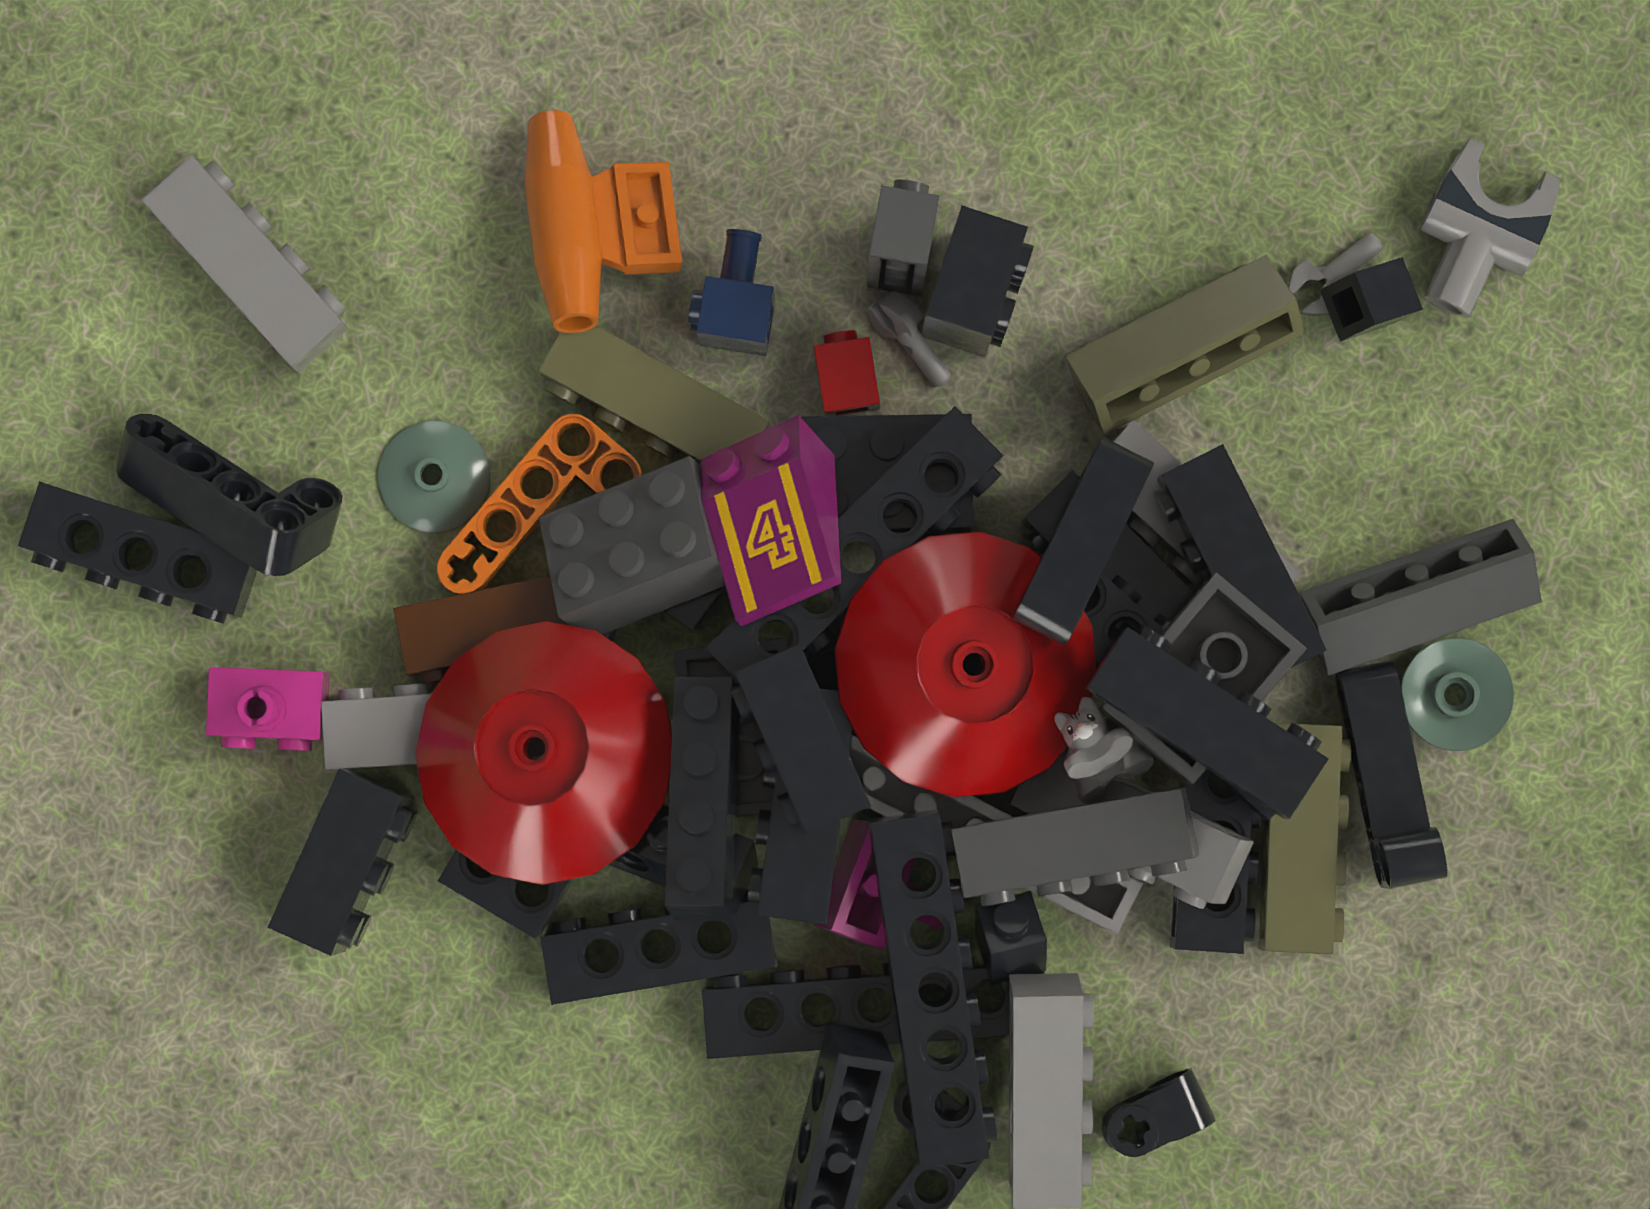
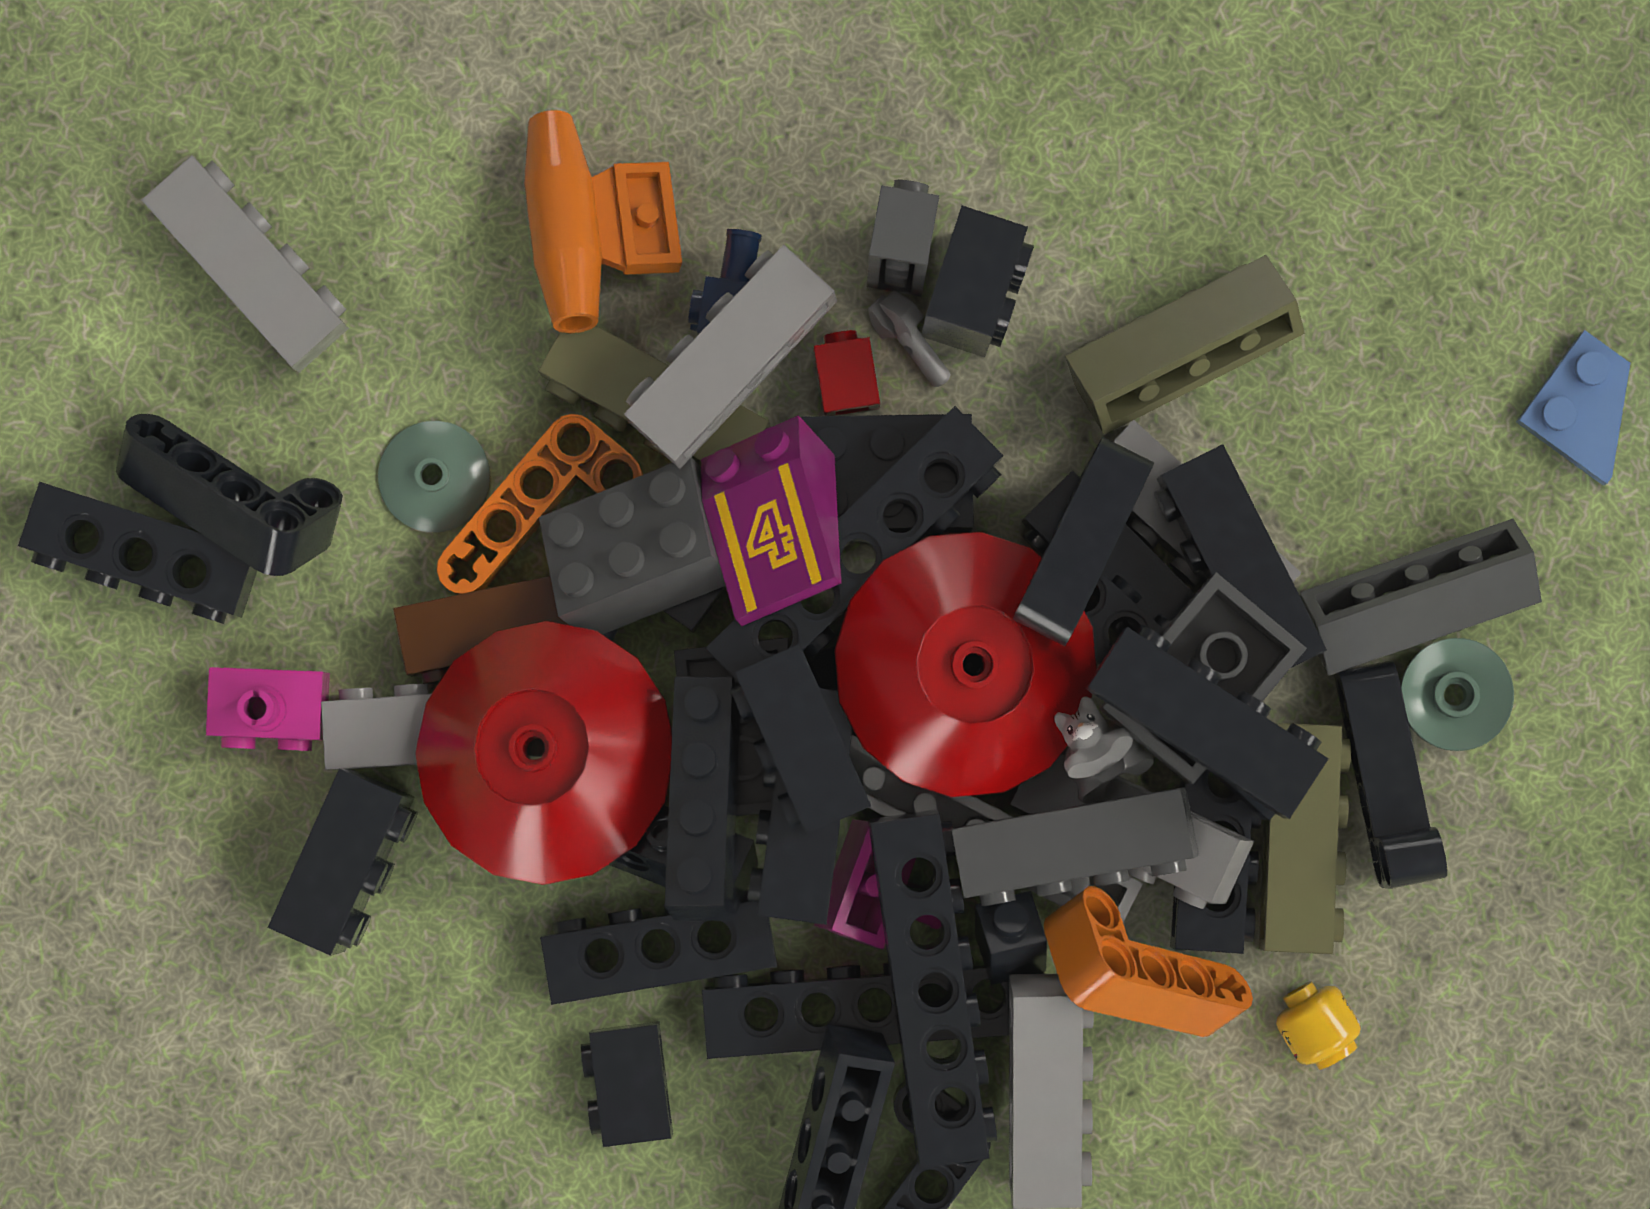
(502, 895): black brick -> none
(628, 1084): none -> black brick
(730, 355): none -> light grey brick
(1137, 980): none -> orange beam
(1168, 1111): black piece -> none
(1318, 1025): none -> yellow head
(1339, 268): light grey bar -> none
(1371, 299): black brick -> none
(1481, 231): light grey connector -> none
(1582, 407): none -> medium blue wing

